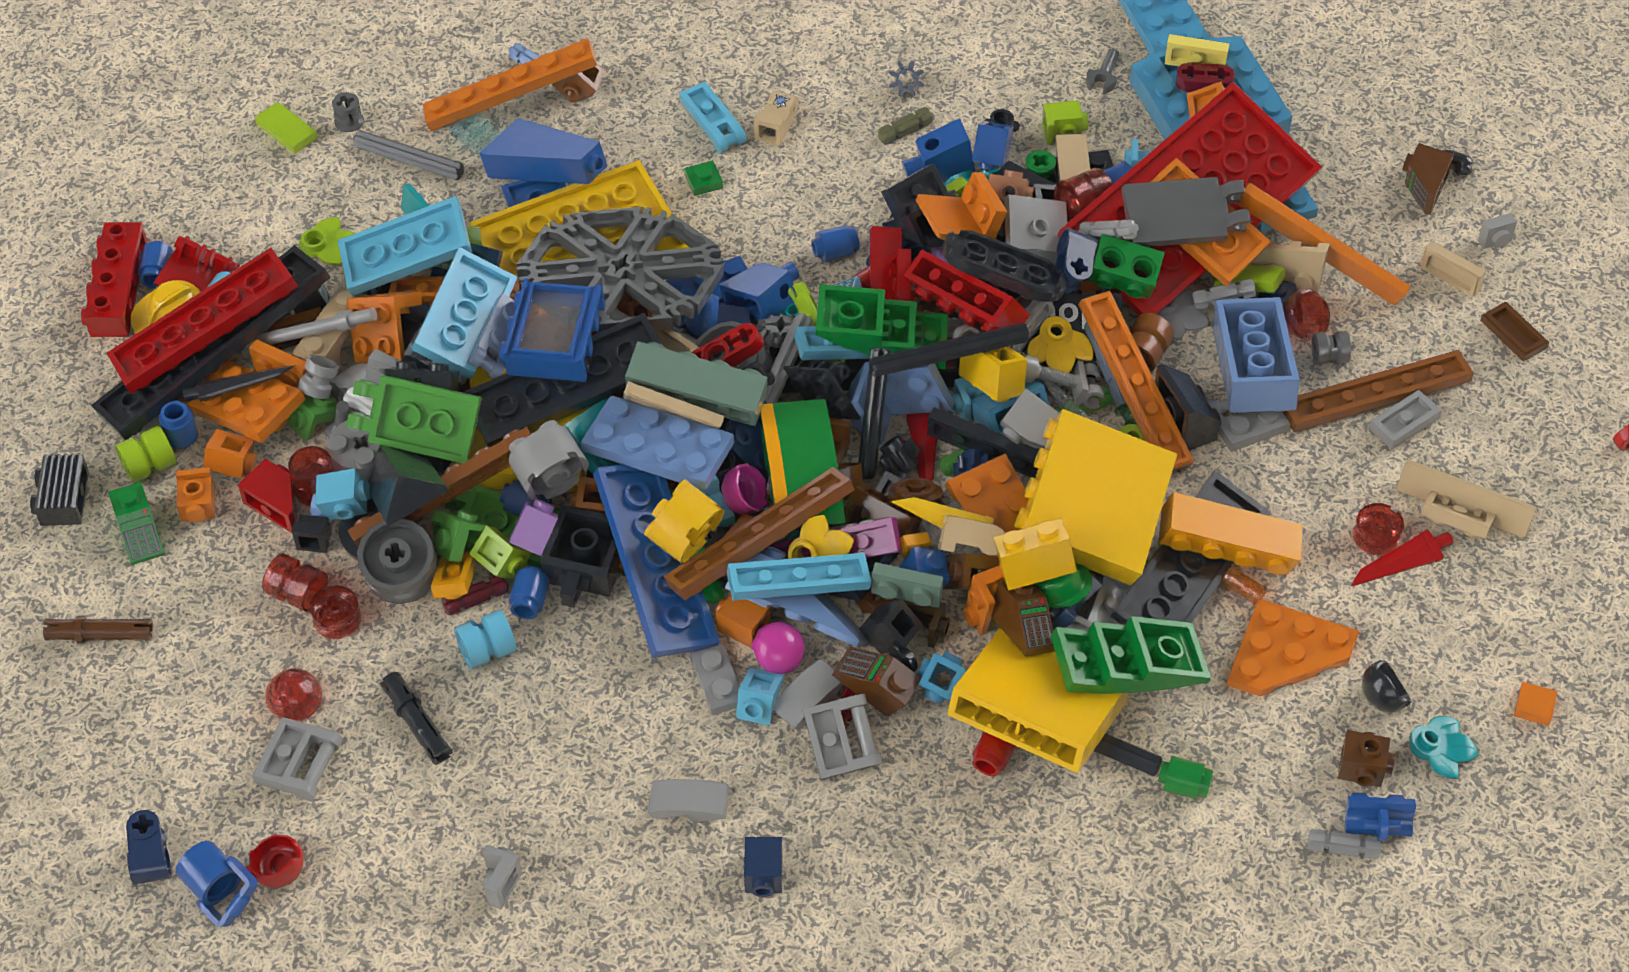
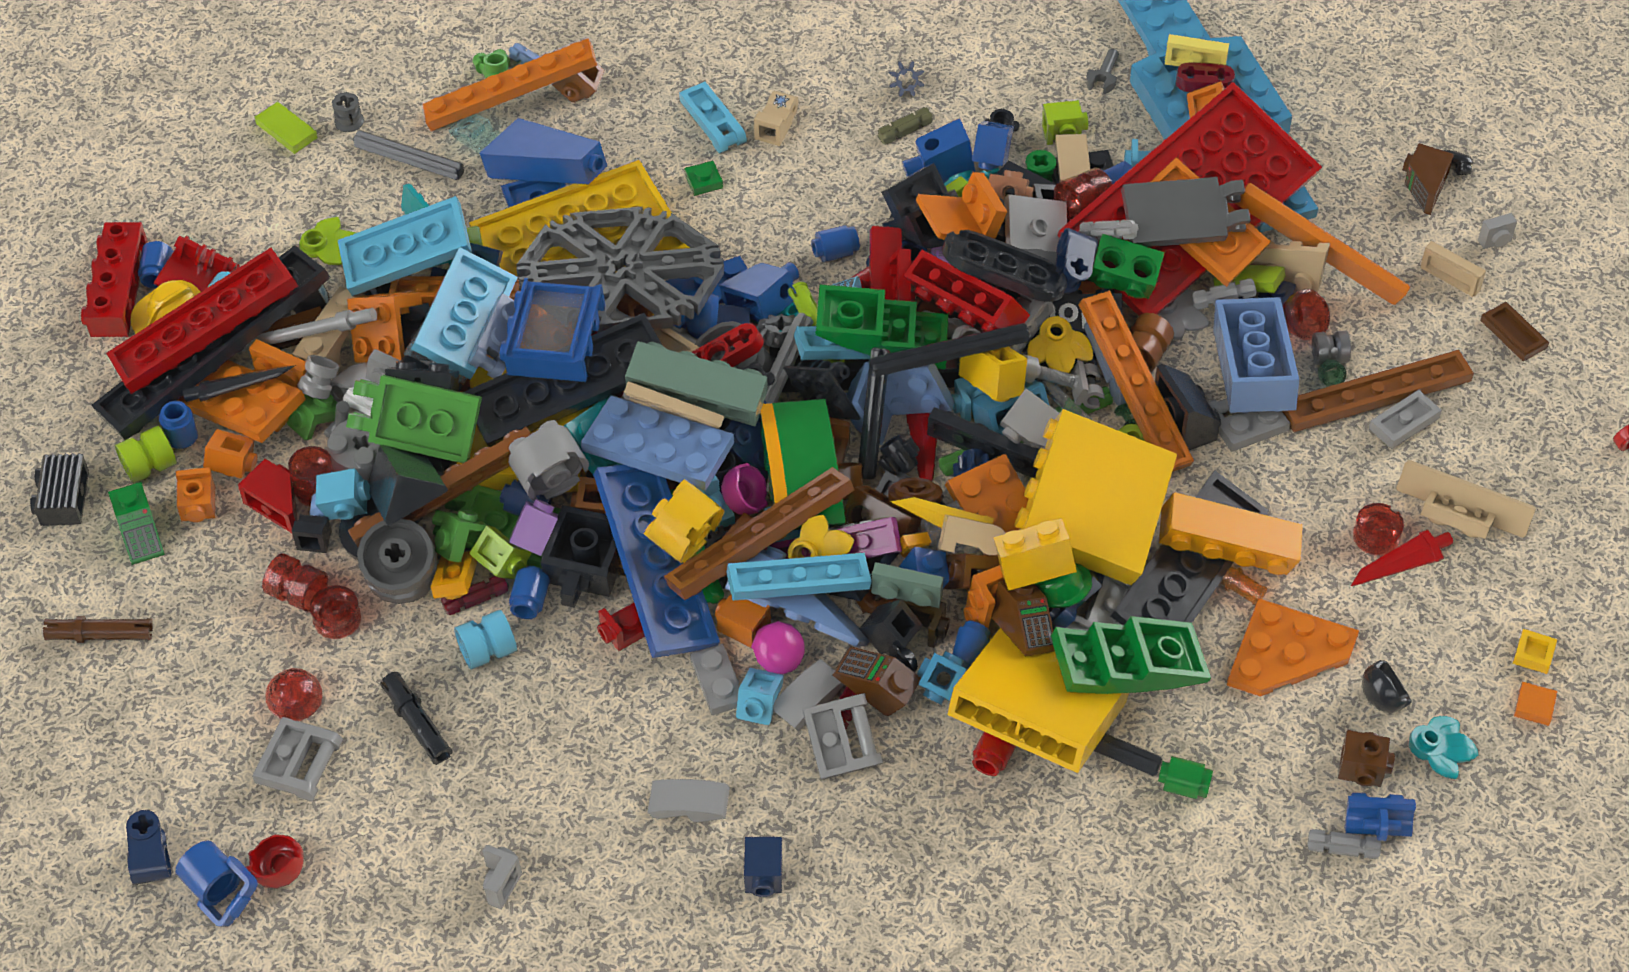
(491, 63): none -> bright green plate
(621, 627): none -> red bracket
(970, 642): none -> blue cone
(1334, 376): none -> clear green hinge
(1535, 651): none -> yellow plate

